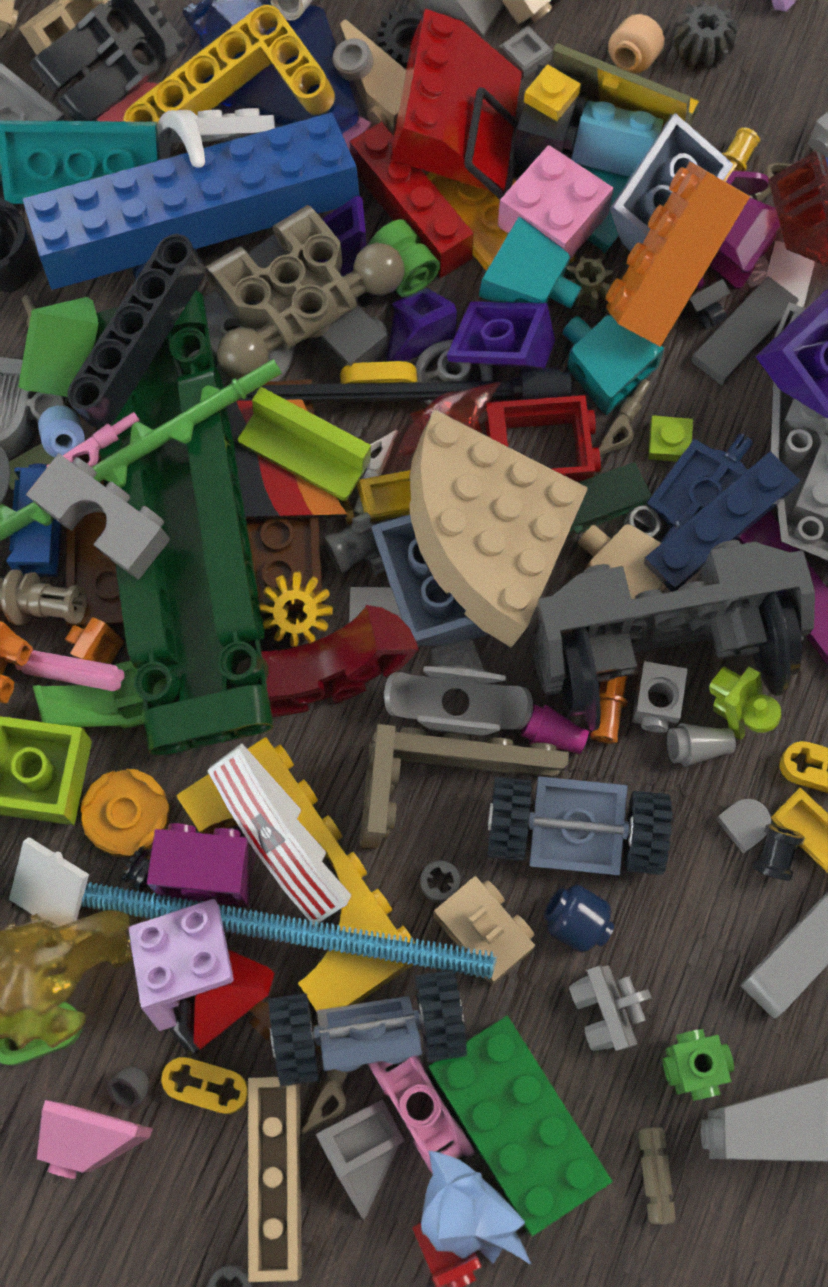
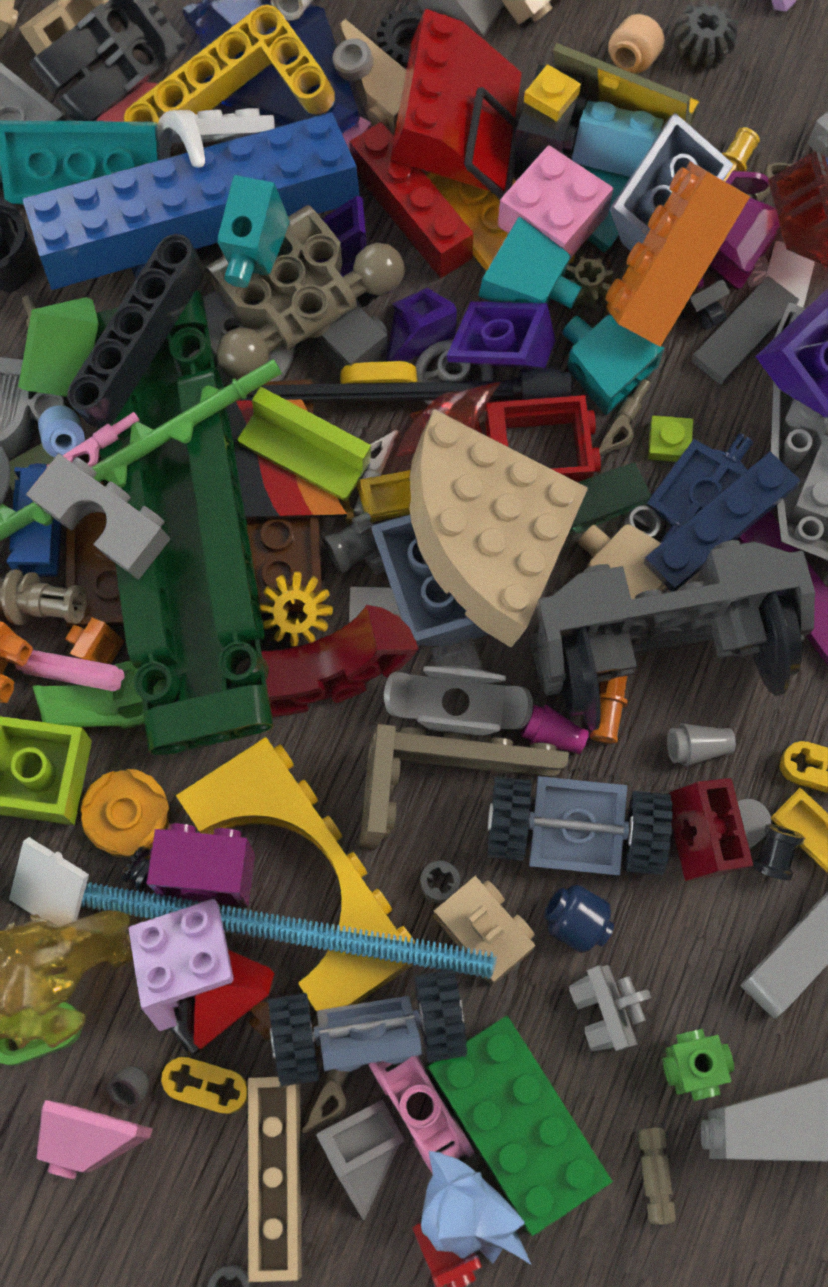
(251, 229): none -> teal torso
(276, 835): slope -> none
(419, 261): bright green wheel -> none
(526, 51): light grey tile -> none
(664, 680): light grey brick -> none
(709, 829): none -> dark red brick
(743, 703): lime hips -> none

